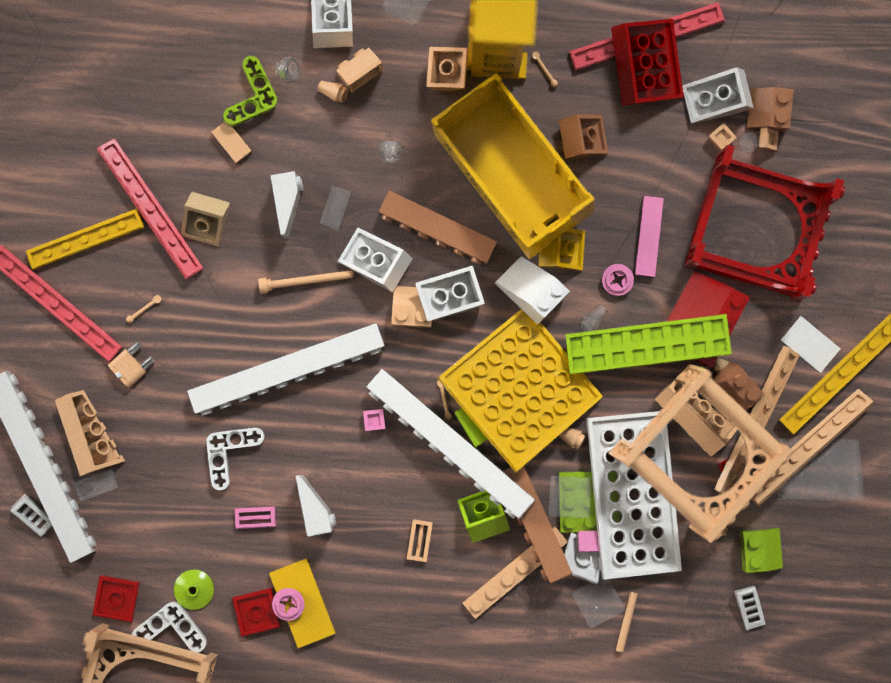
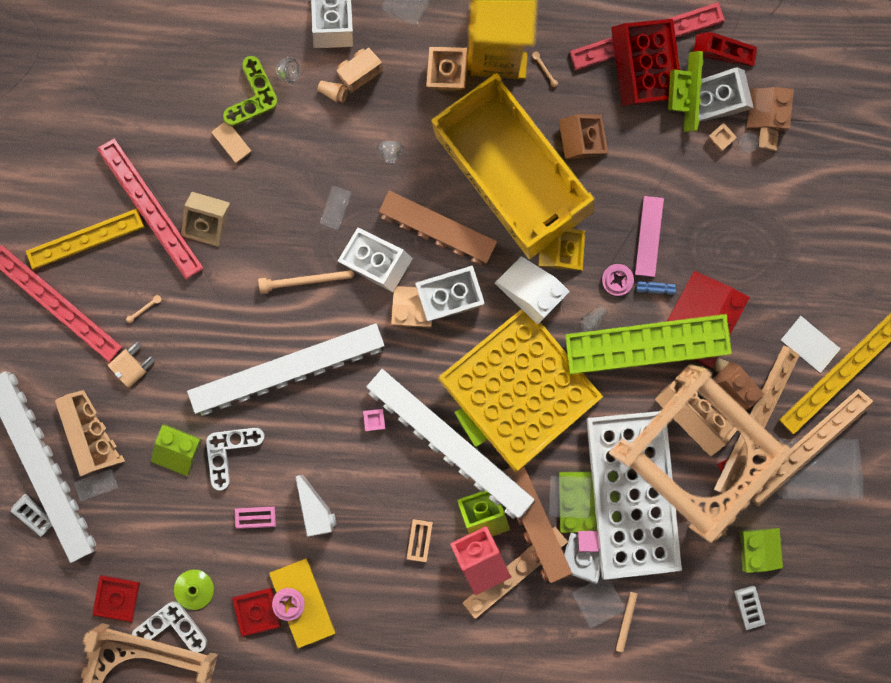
(175, 449): none -> lime slope
(287, 198): white slope -> none
(447, 416): light nougat hinge -> none
(480, 560): none -> coral brick
(573, 437): light nougat cone -> none
(656, 288): none -> medium blue axle
(685, 91): none -> lime bracket
(725, 49): none -> red slope
(820, 194): red arch -> none

